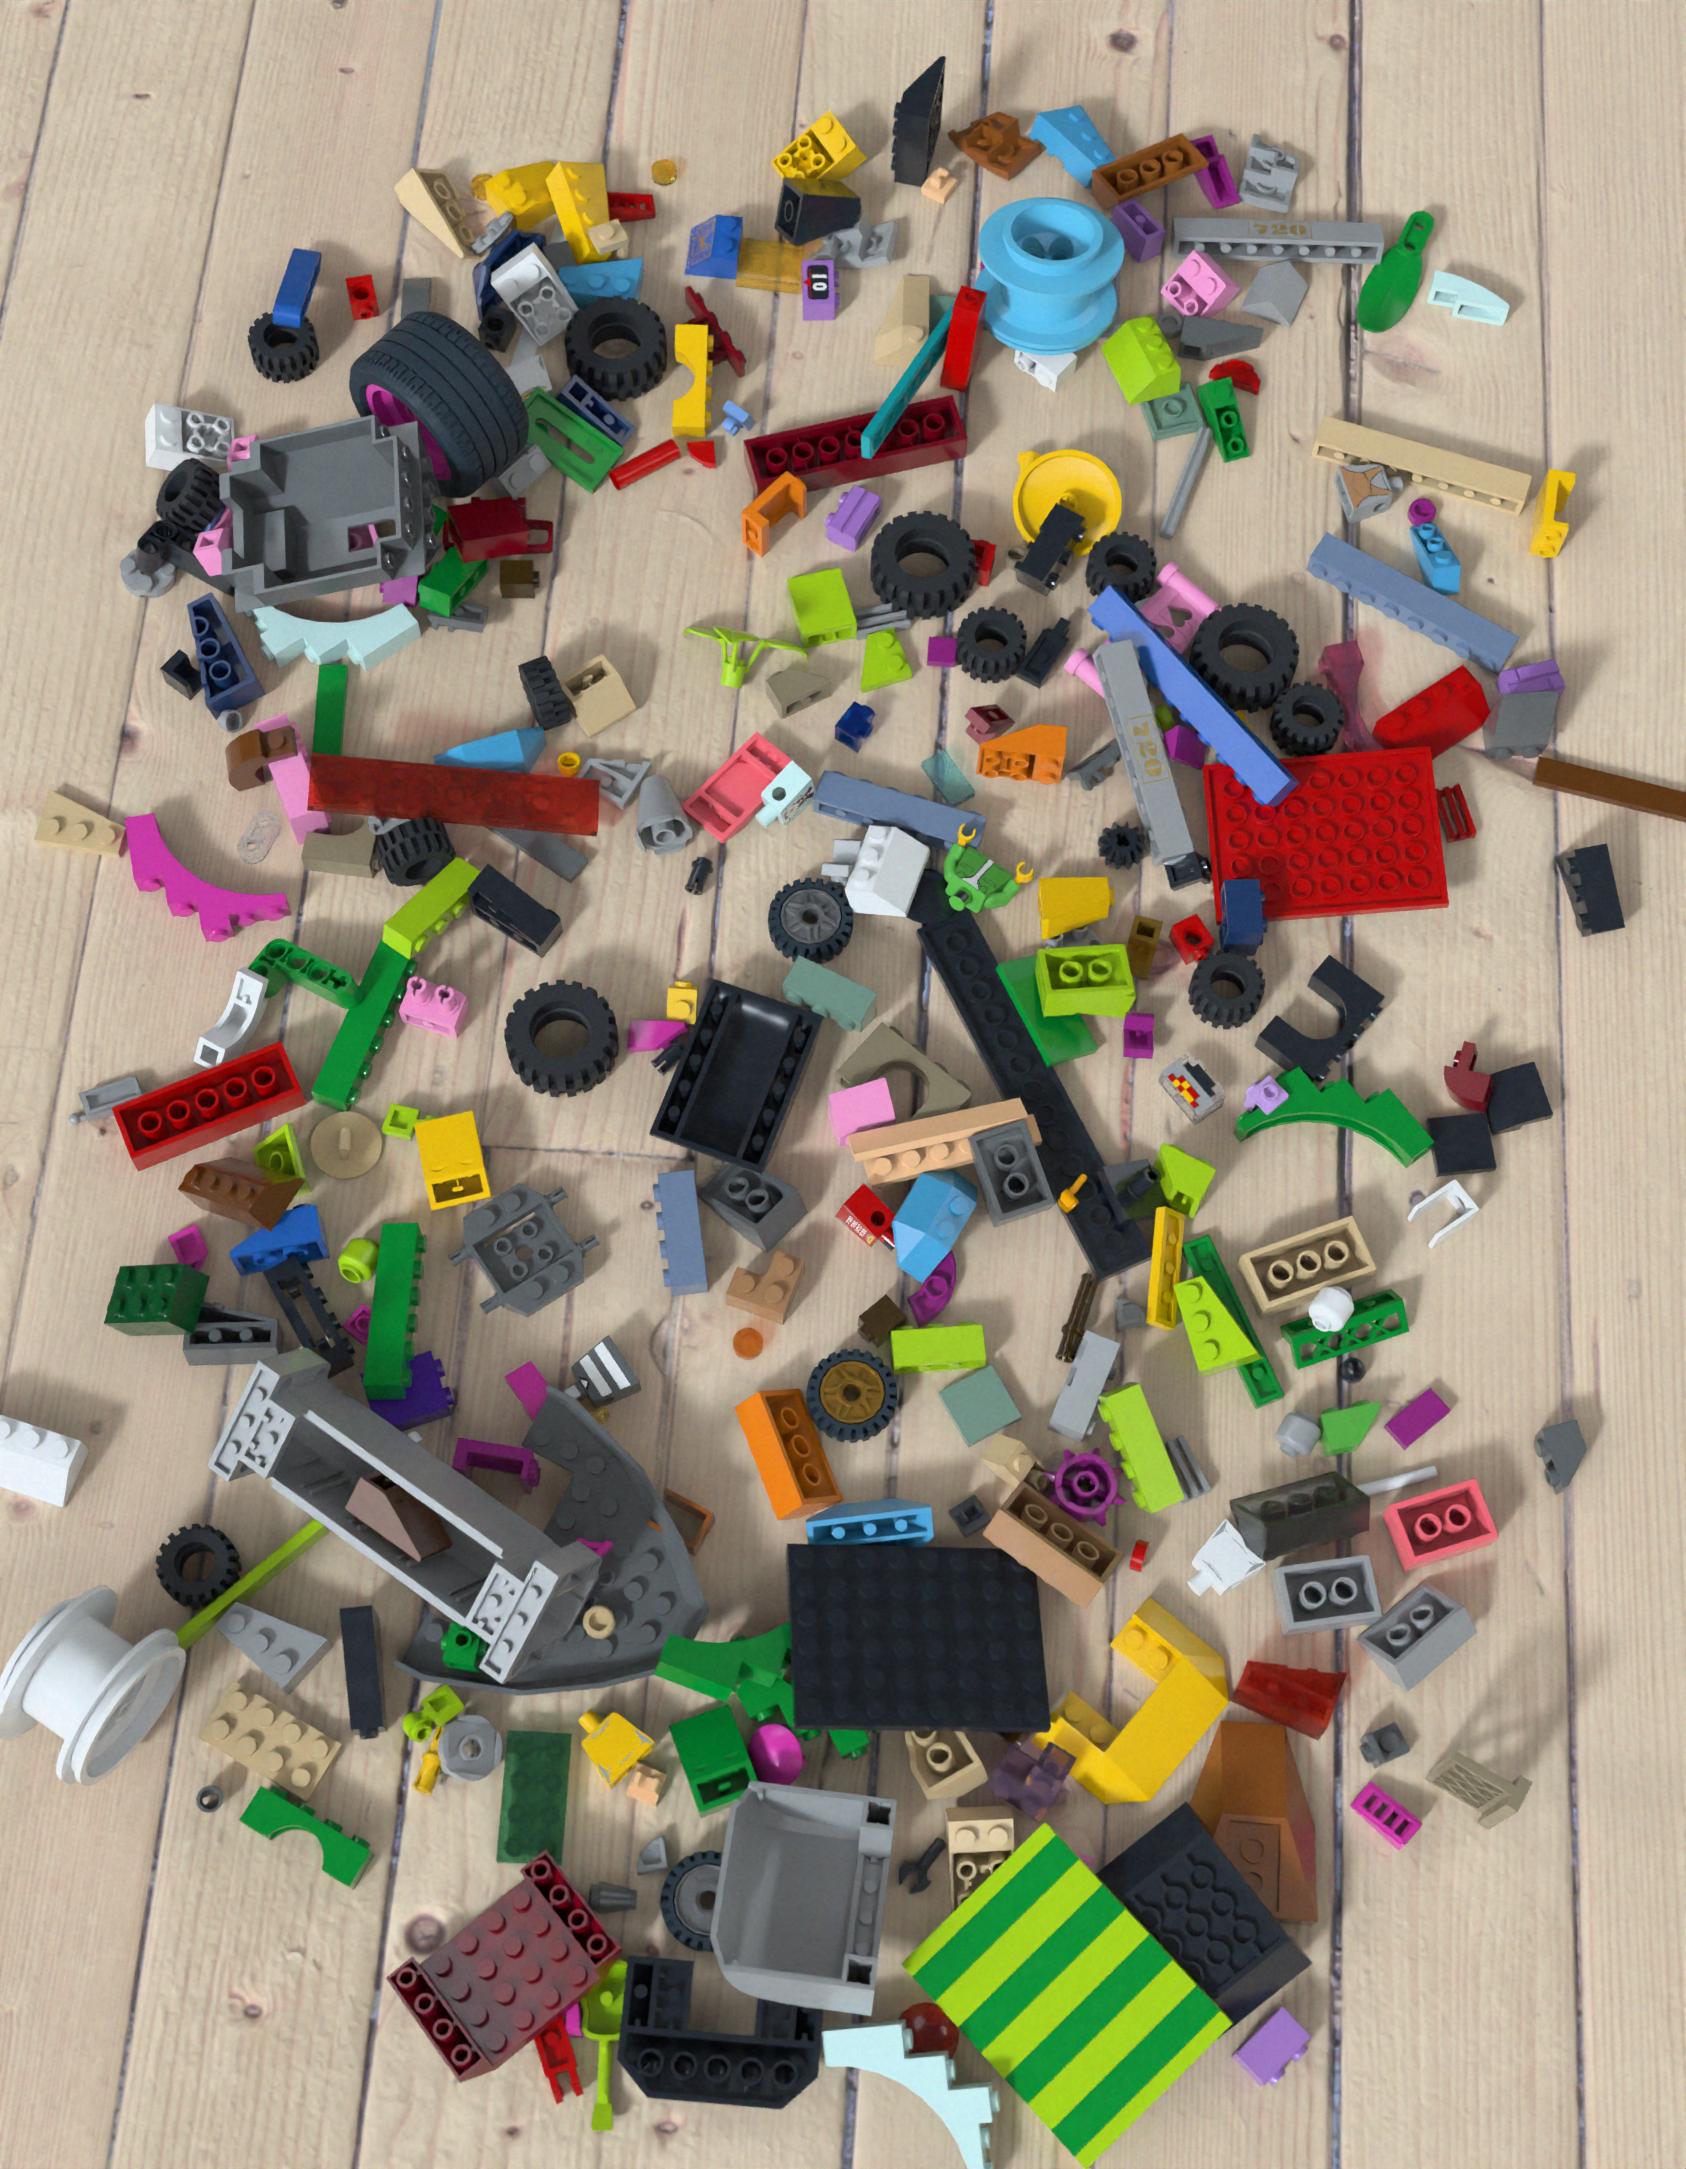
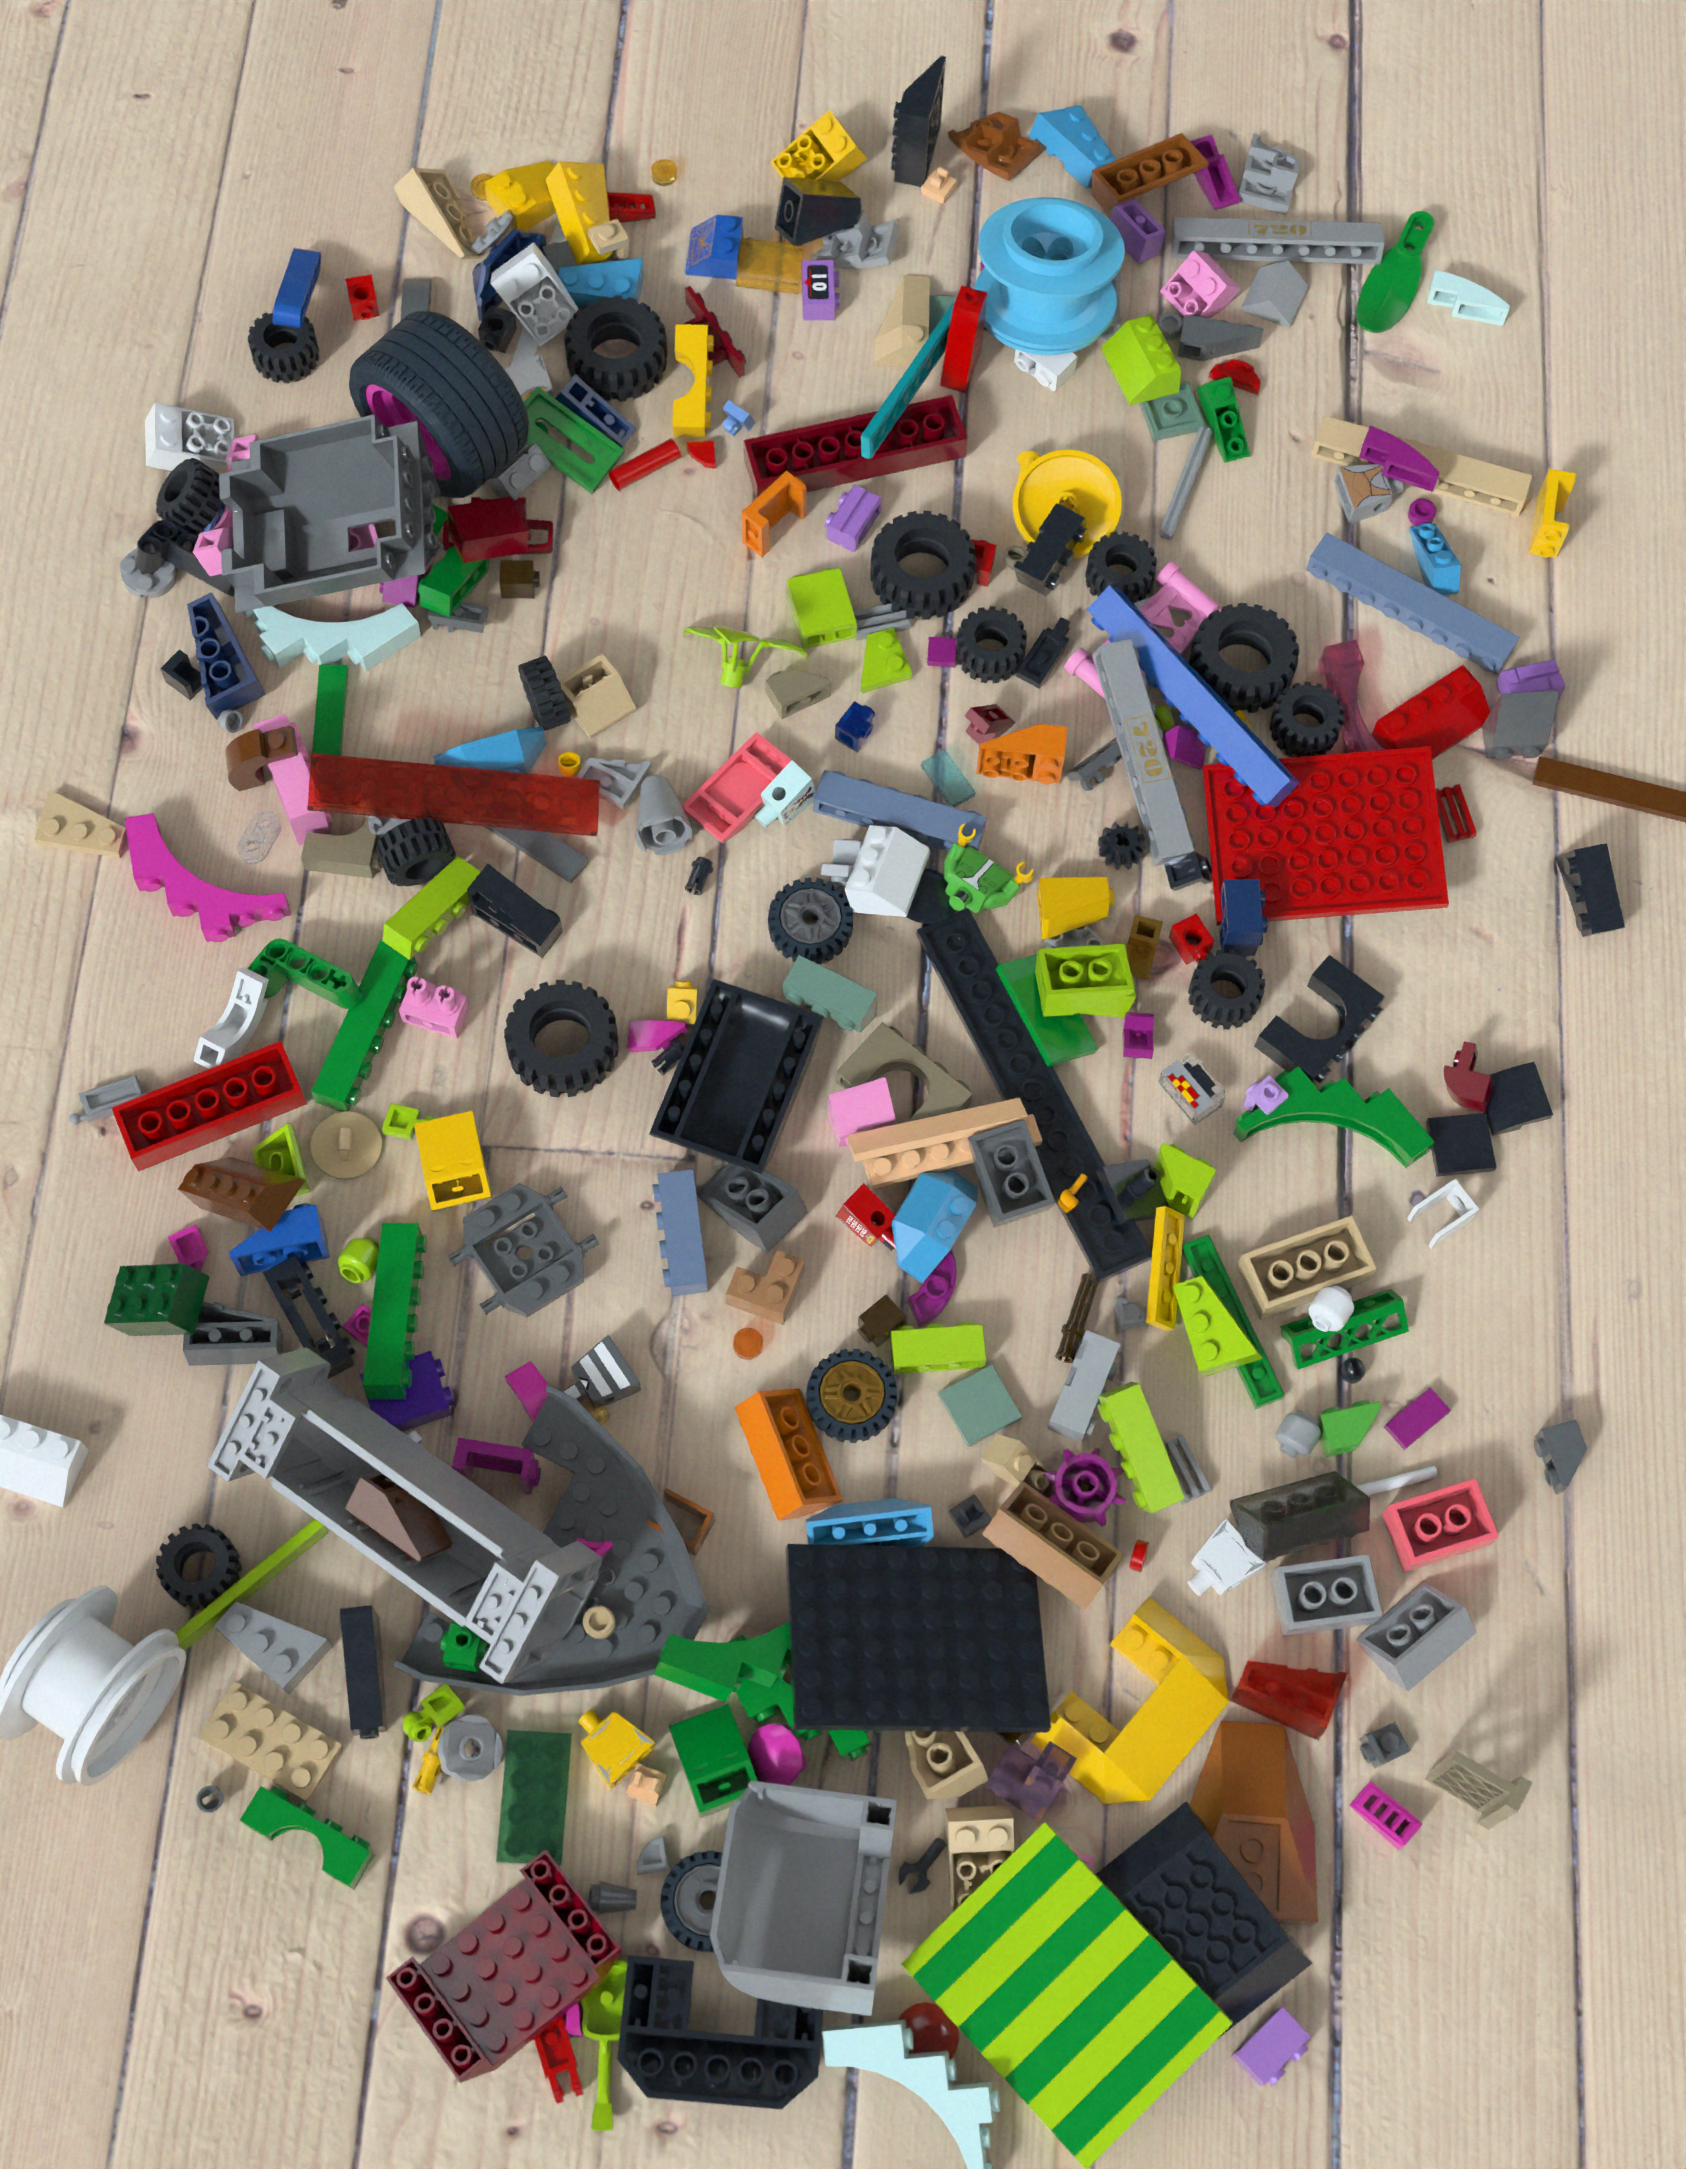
(1399, 459): none -> magenta slope

